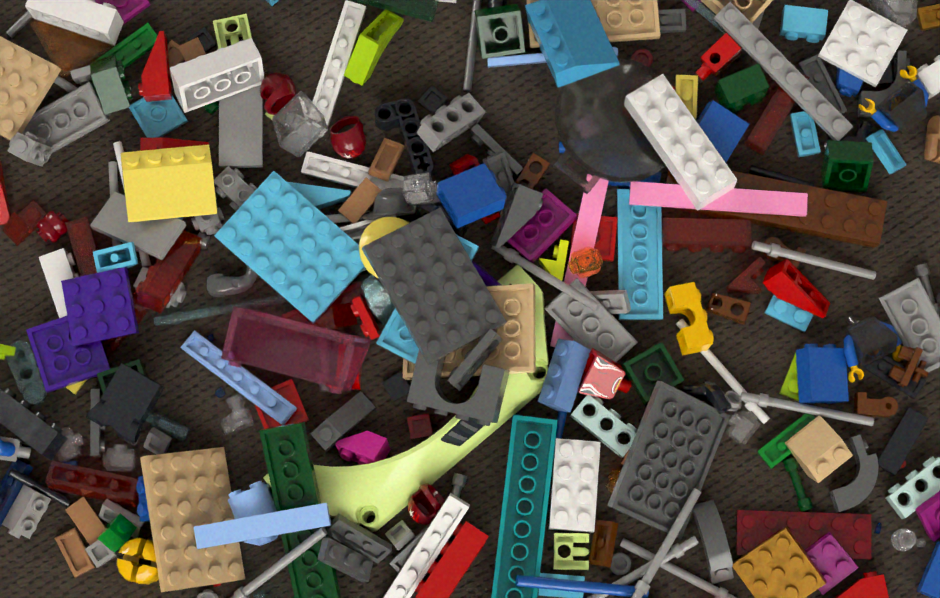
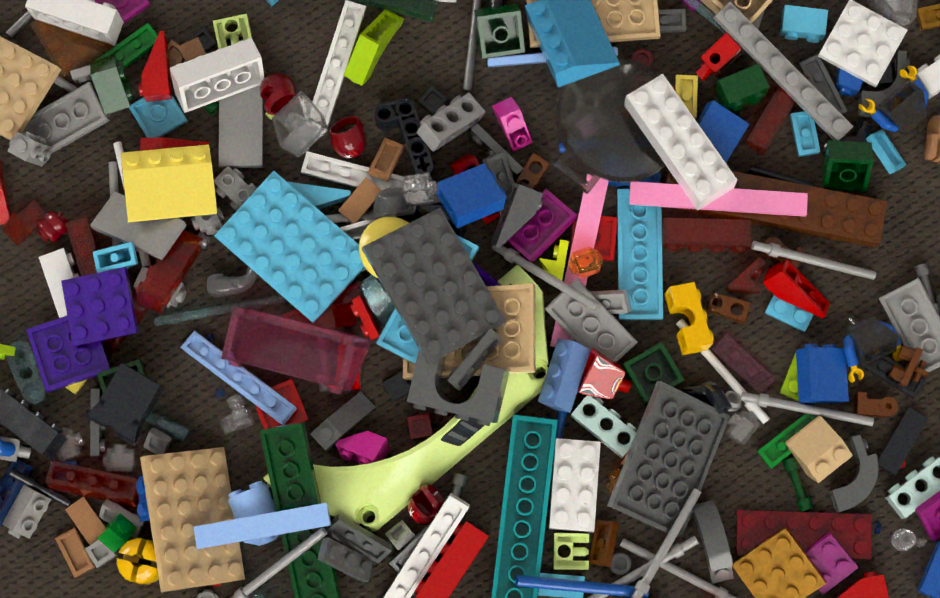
(512, 123): none -> dark pink slope
(743, 364): none -> clear pink tile

